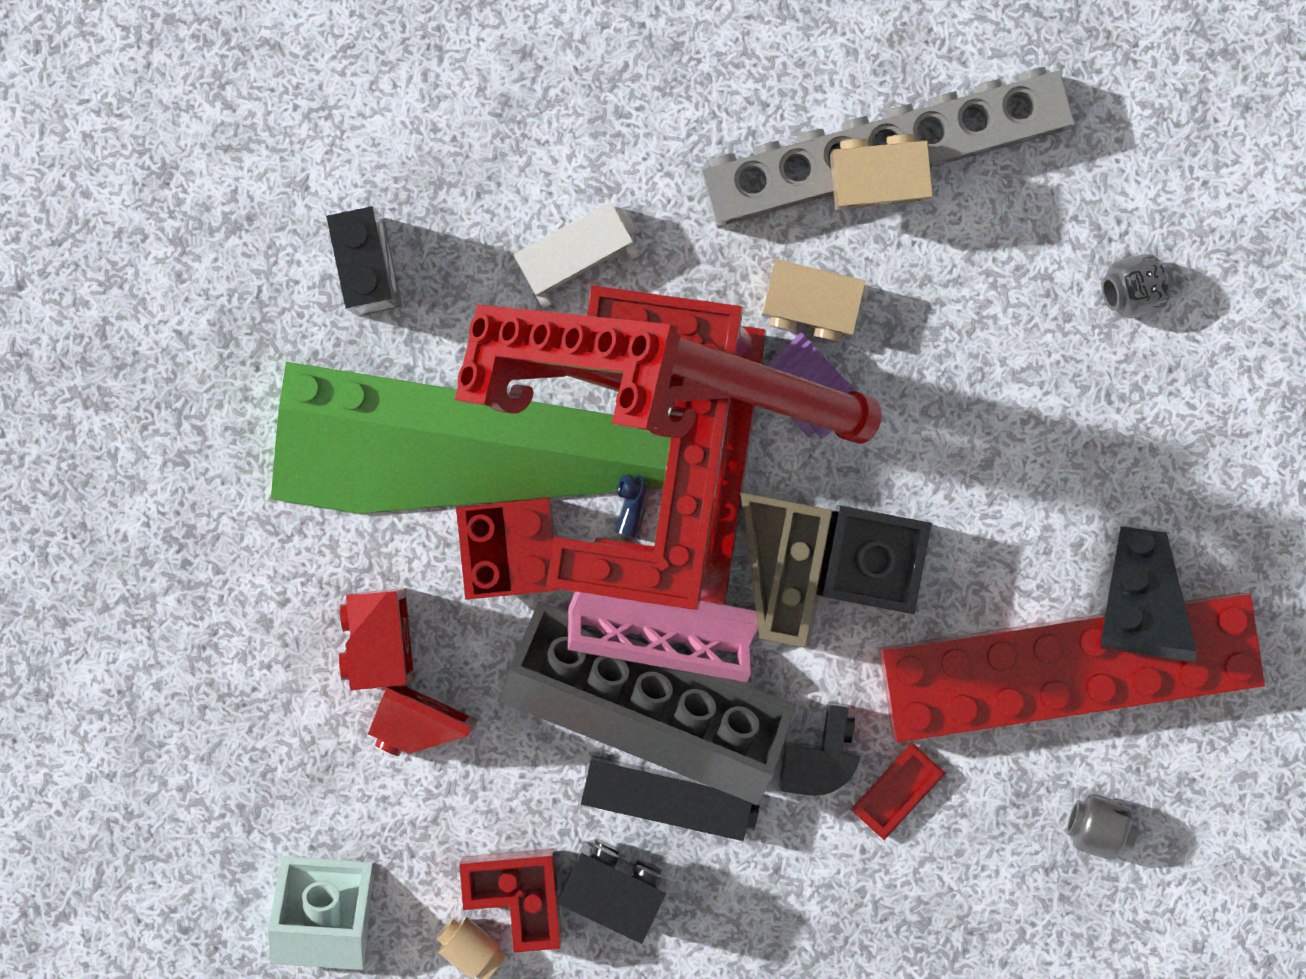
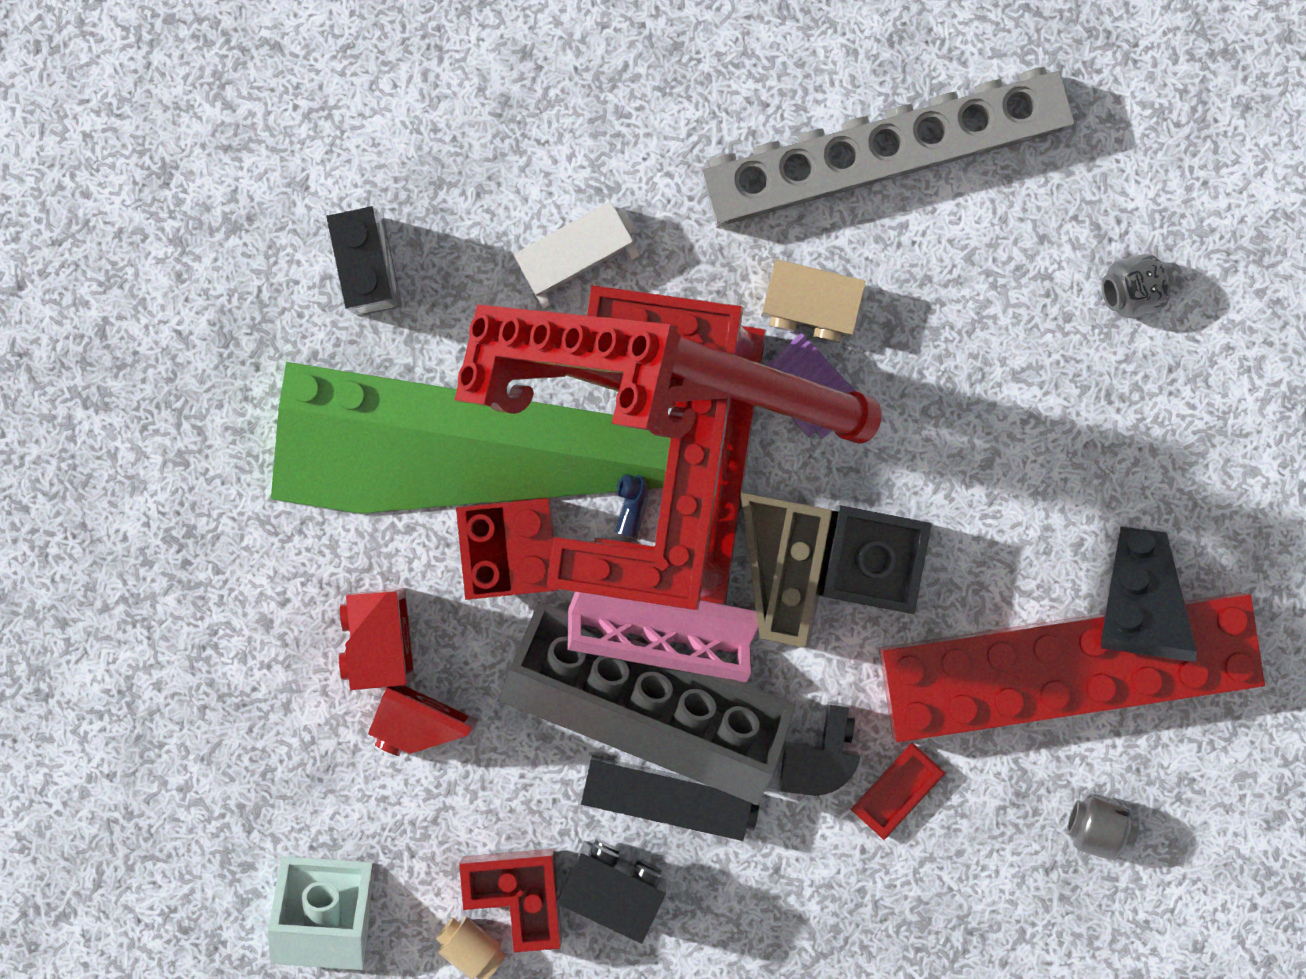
(881, 173): tan brick -> none

